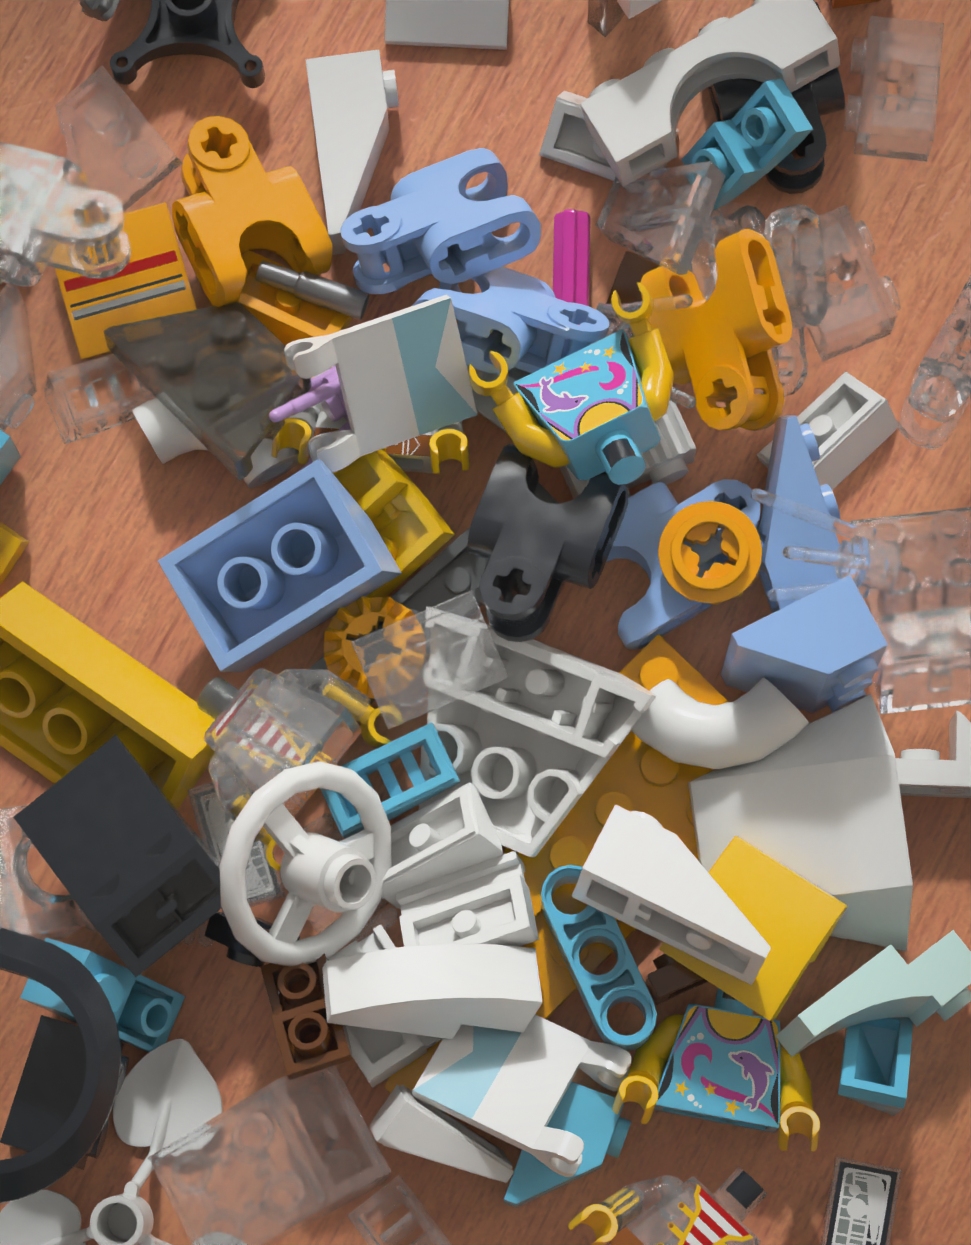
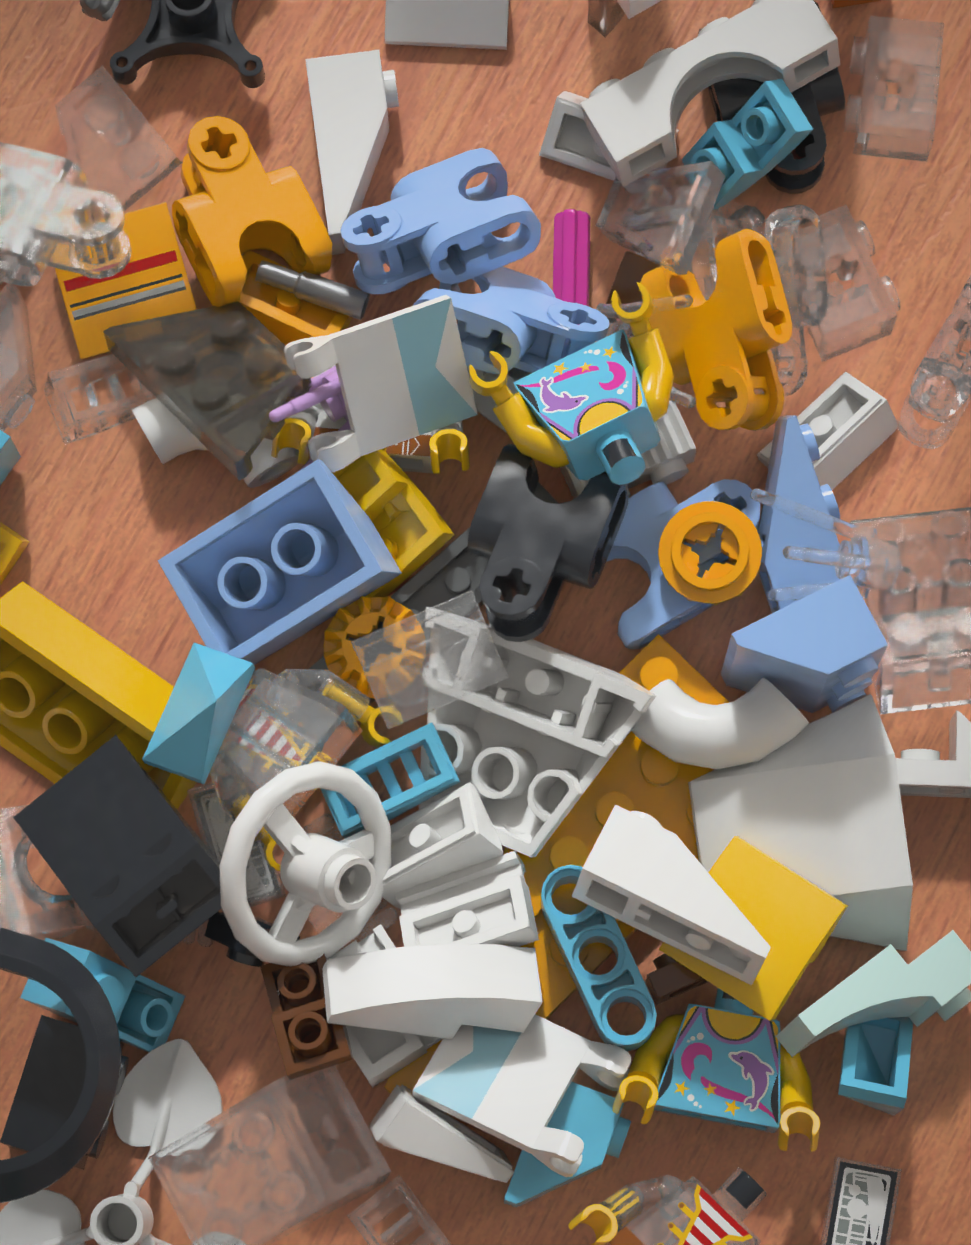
(198, 713): none -> medium azure slope

